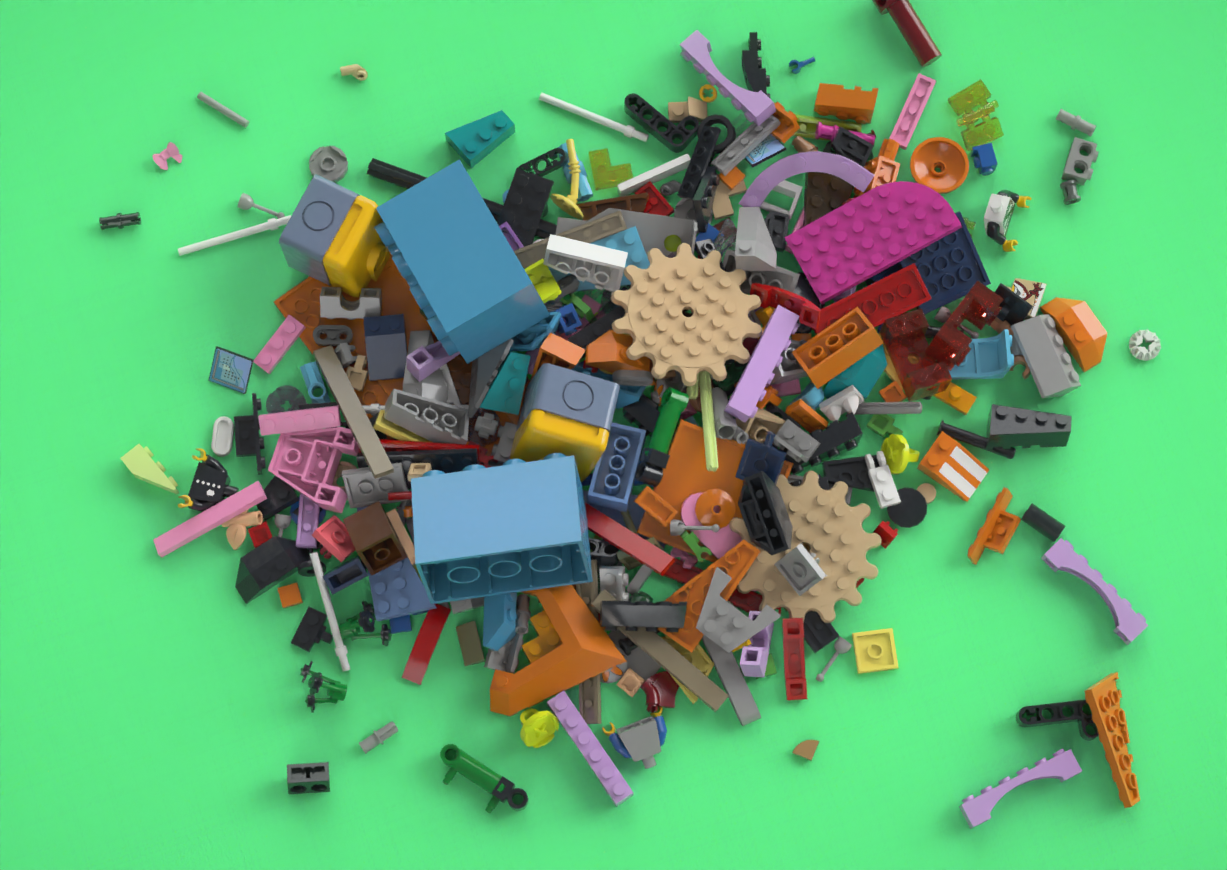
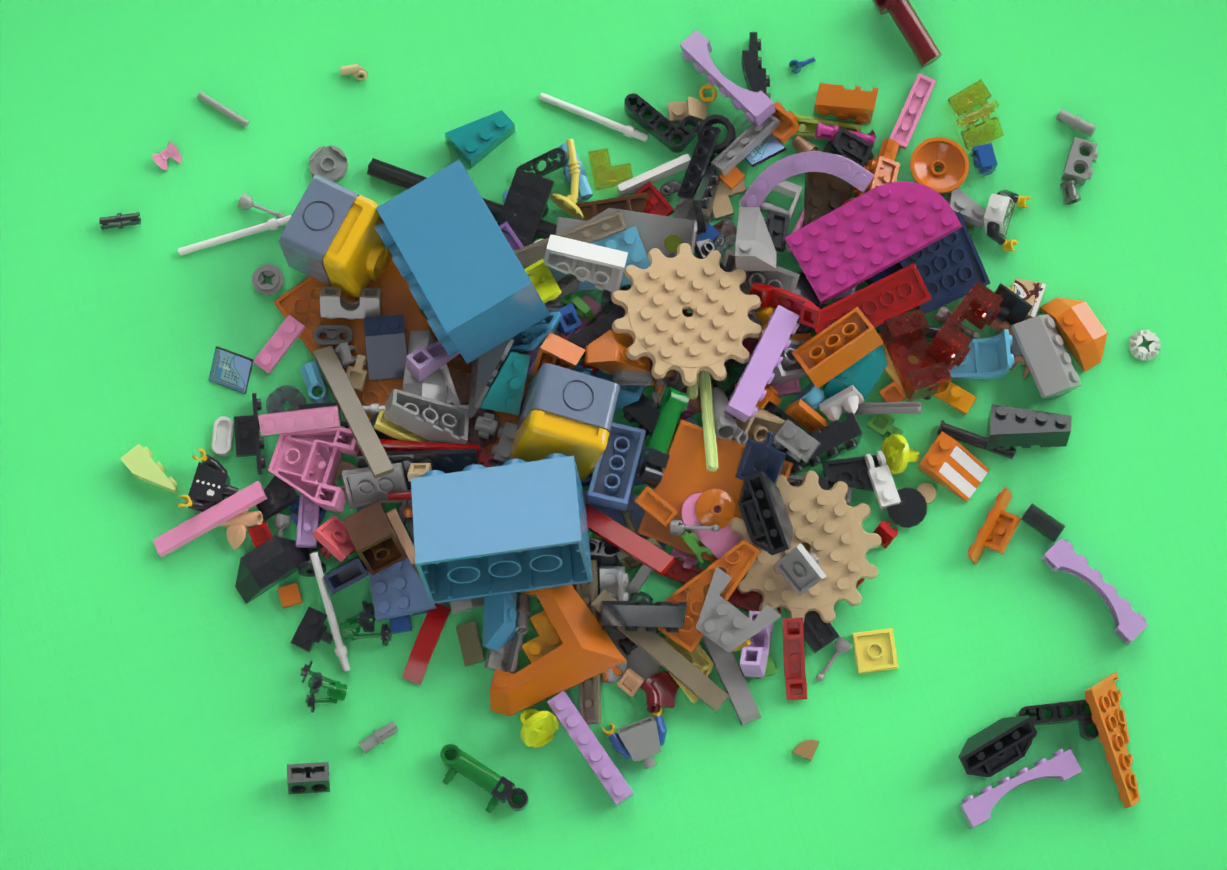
(269, 271): none -> light grey gear
(970, 210): none -> light grey wing
(997, 746): none -> black wedge

